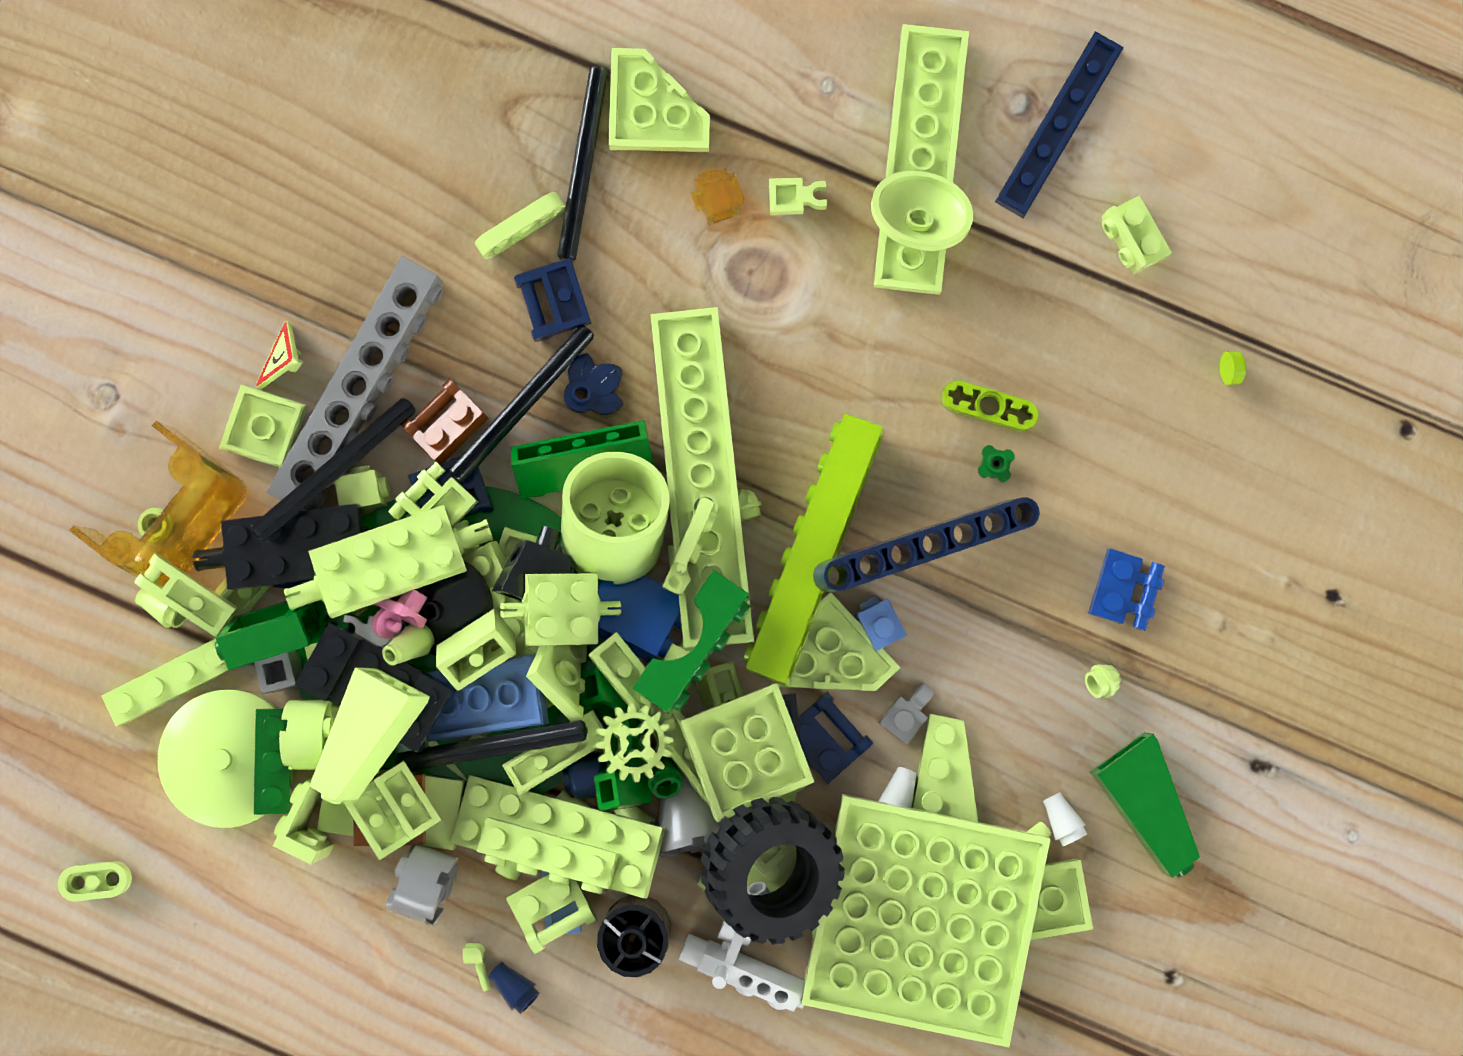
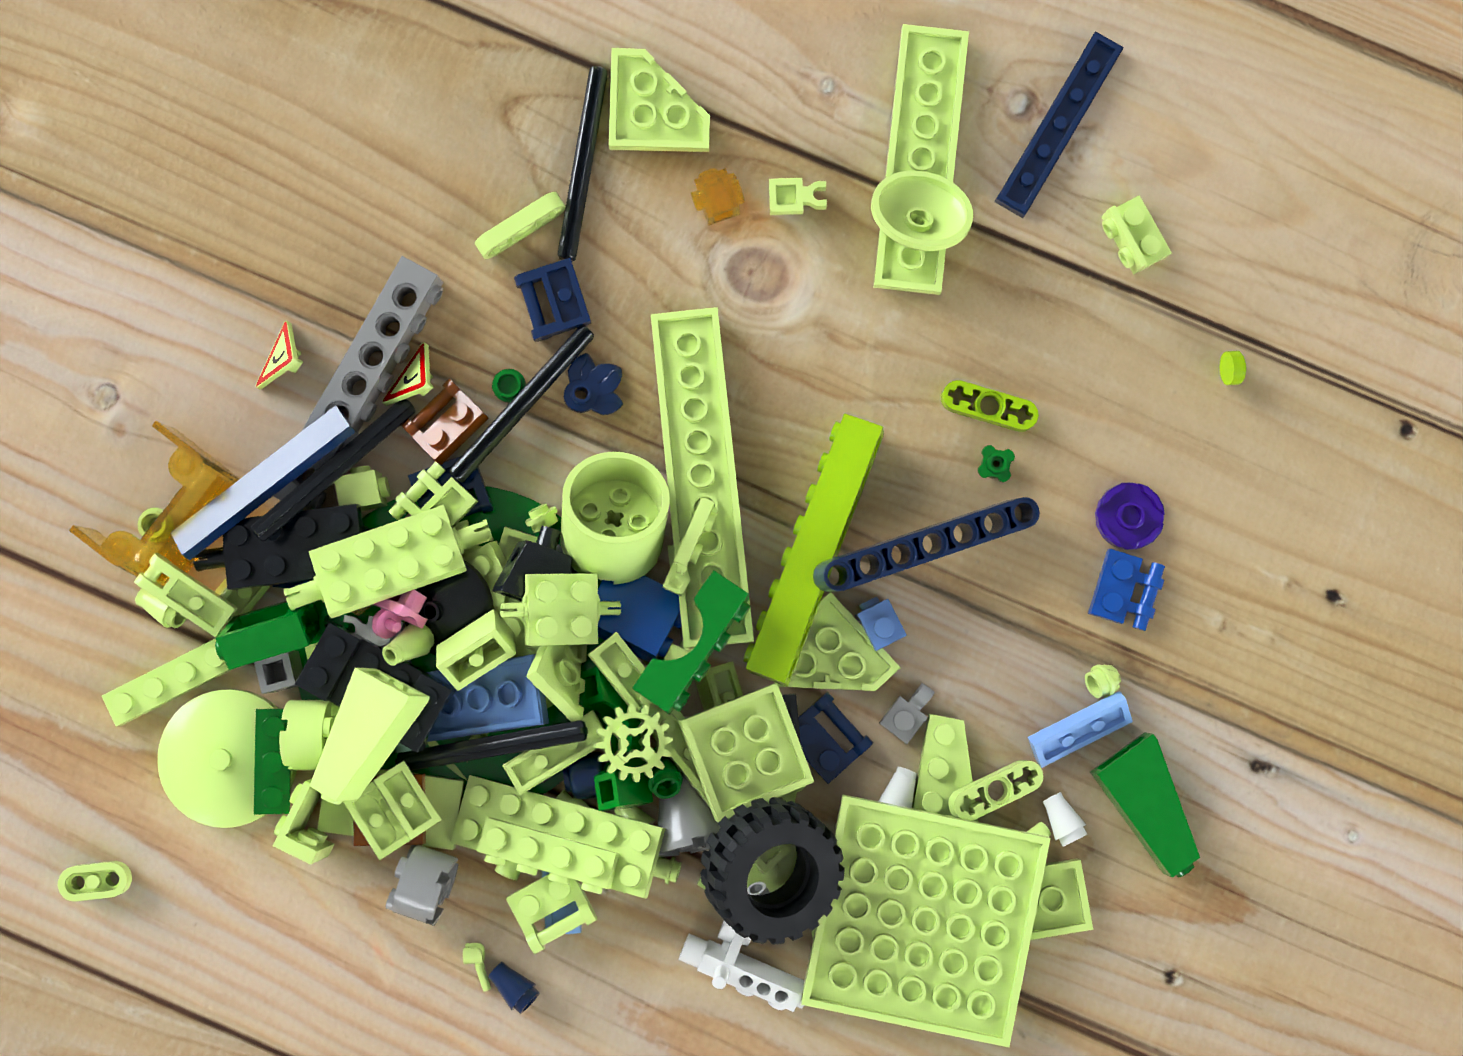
(262, 426): yellowish green plate -> none
(262, 482): none -> tile
(413, 379): none -> yellowish green piece
(508, 384): none -> green plate
(541, 517): none -> yellowish green plate
(545, 464): green brick -> none
(647, 950): black cylinder -> none
(667, 869): none -> yellowish green pin
(748, 505): yellowish green plate -> none
(1021, 788): none -> yellowish green beam
(1080, 729): none -> light blue plate
(1130, 516): none -> dark purple tile

